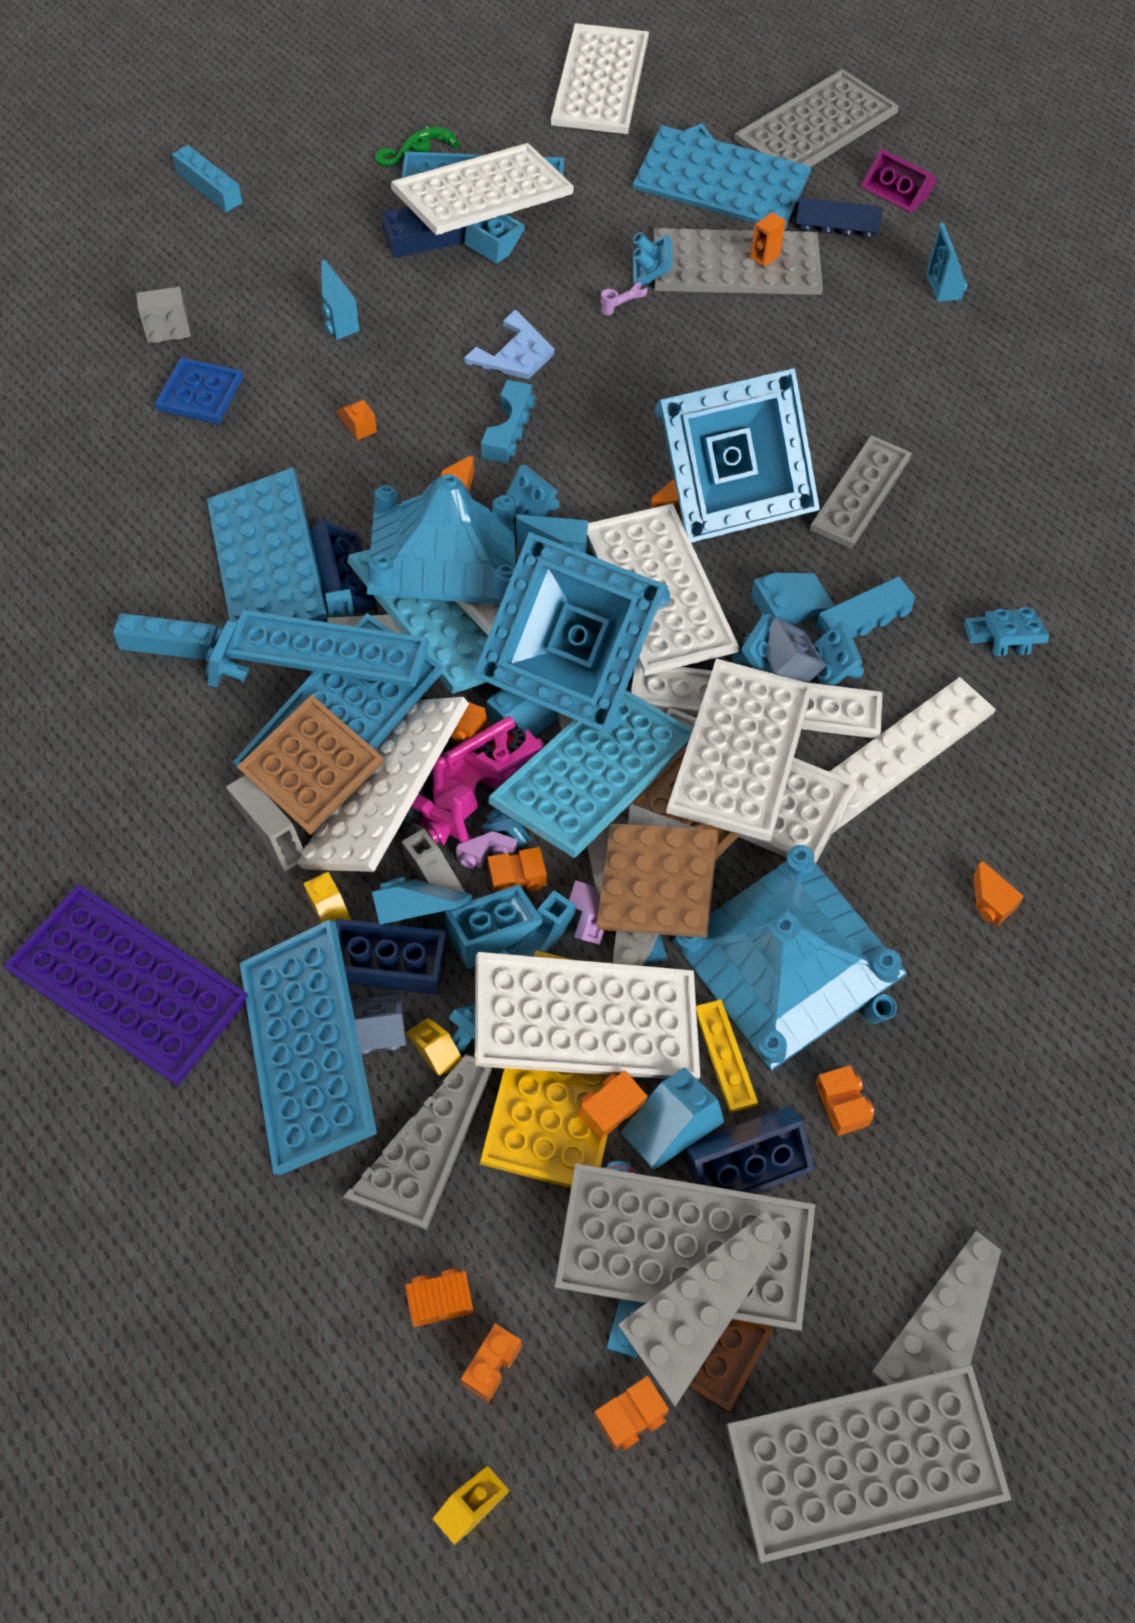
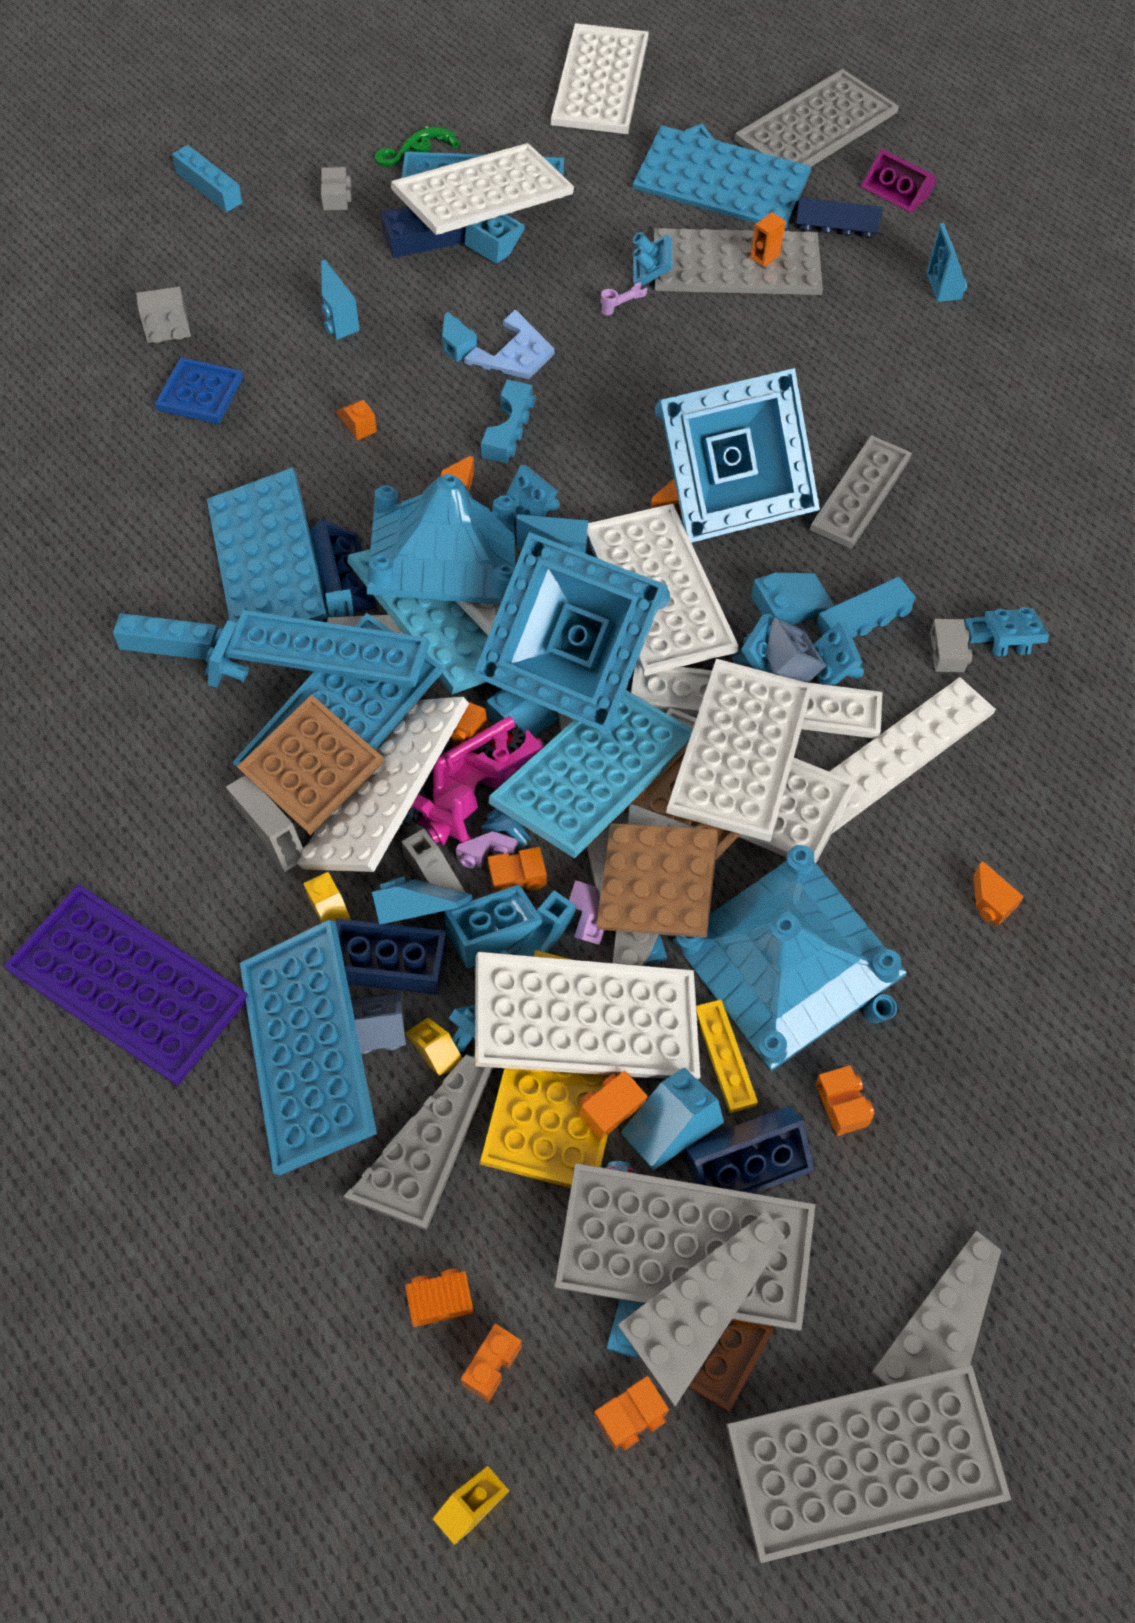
(335, 188): none -> light grey brick
(457, 338): none -> dark azure slope
(950, 645): none -> light grey brick

